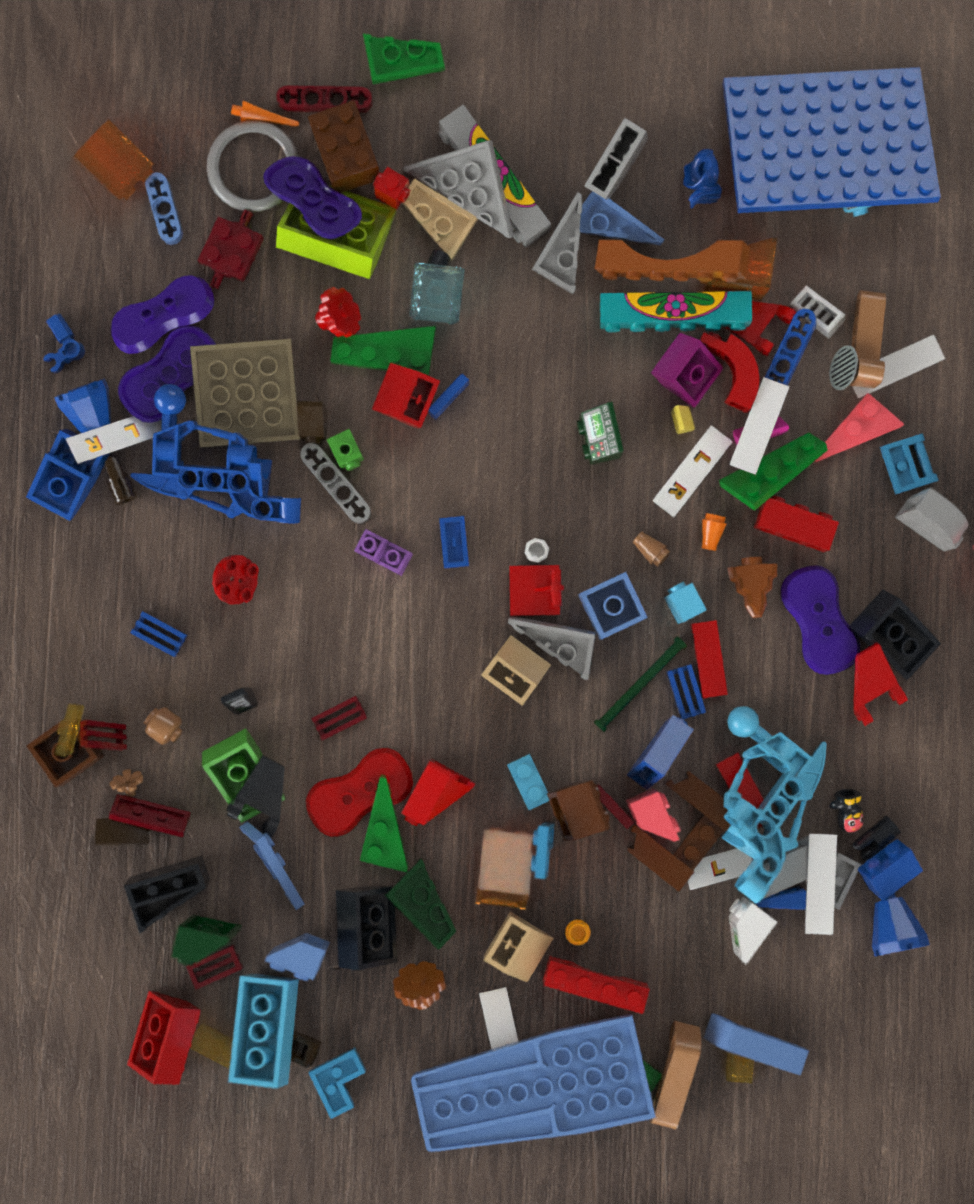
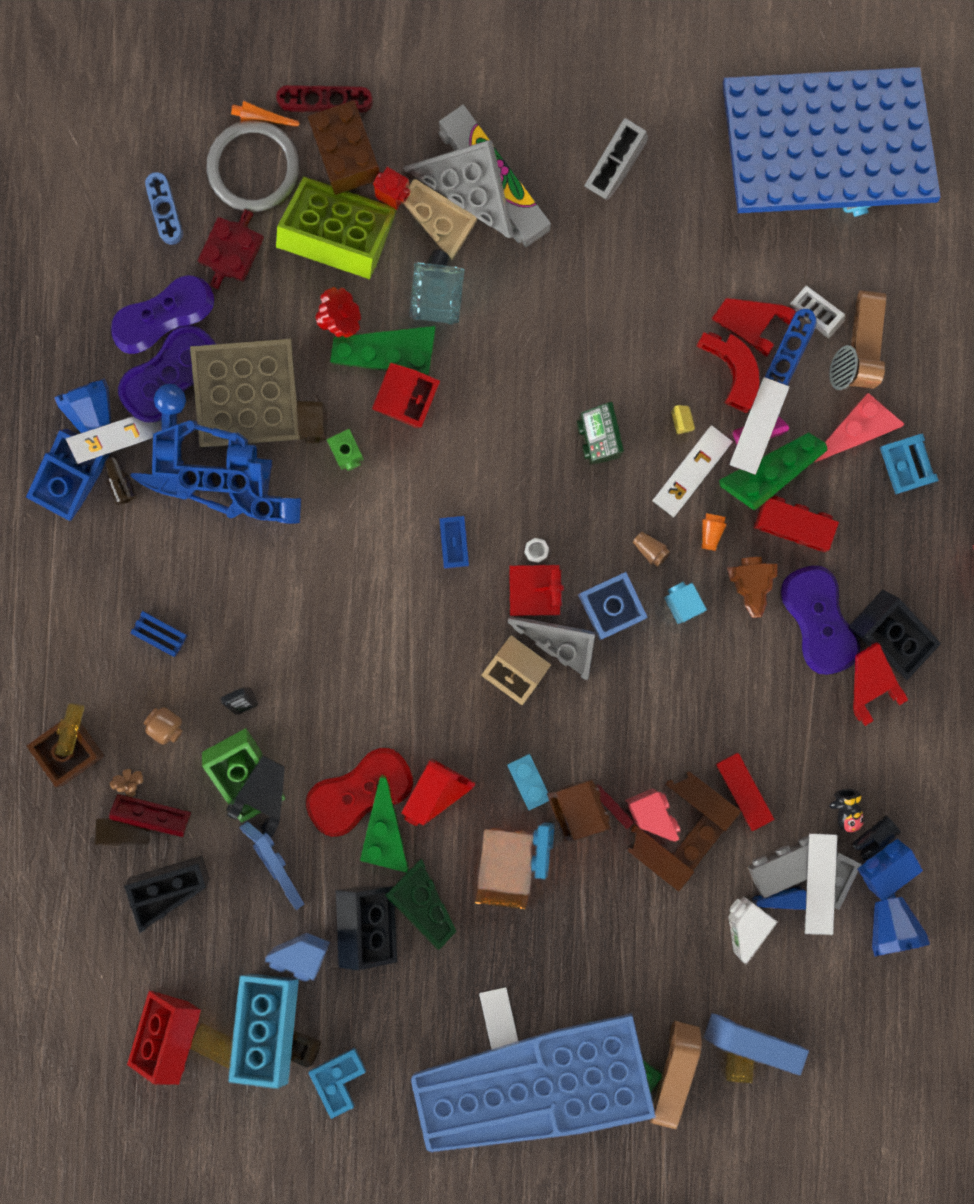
(70, 349): blue bar -> none
(113, 161): clear orange slope -> none
(119, 736): dark red tile -> none
(201, 937): dark green slope -> none
(232, 590): red plate -> none
(234, 958): dark red tile -> none
(302, 185): dark purple plate -> none
(319, 727): dark red tile -> none
(333, 485): light grey beam -> none
(383, 552): medium lavender slope -> none
(401, 59): green wing -> none
(419, 985): dark orange plant -> none
(448, 396): blue tile -> none
(517, 947): tan slope -> none
(560, 254): light grey wing -> none
(577, 932): light orange plate -> none
(608, 989): red arch -> none
(610, 220): medium blue wing -> none
(632, 692): dark green bar -> none
(660, 752): slope -> none
(675, 310): brick -> none
(687, 369): magenta slope -> none
(701, 709): blue tile -> none
(702, 177): blue hair -> none
(709, 659): red tile -> none
(719, 868): white sticker -> none
(721, 260): dark orange arch -> none
(758, 272): clear orange slope -> none
(798, 771): medium azure piece -> none
(906, 362): white sticker -> none
(934, 519): light grey brick -> none

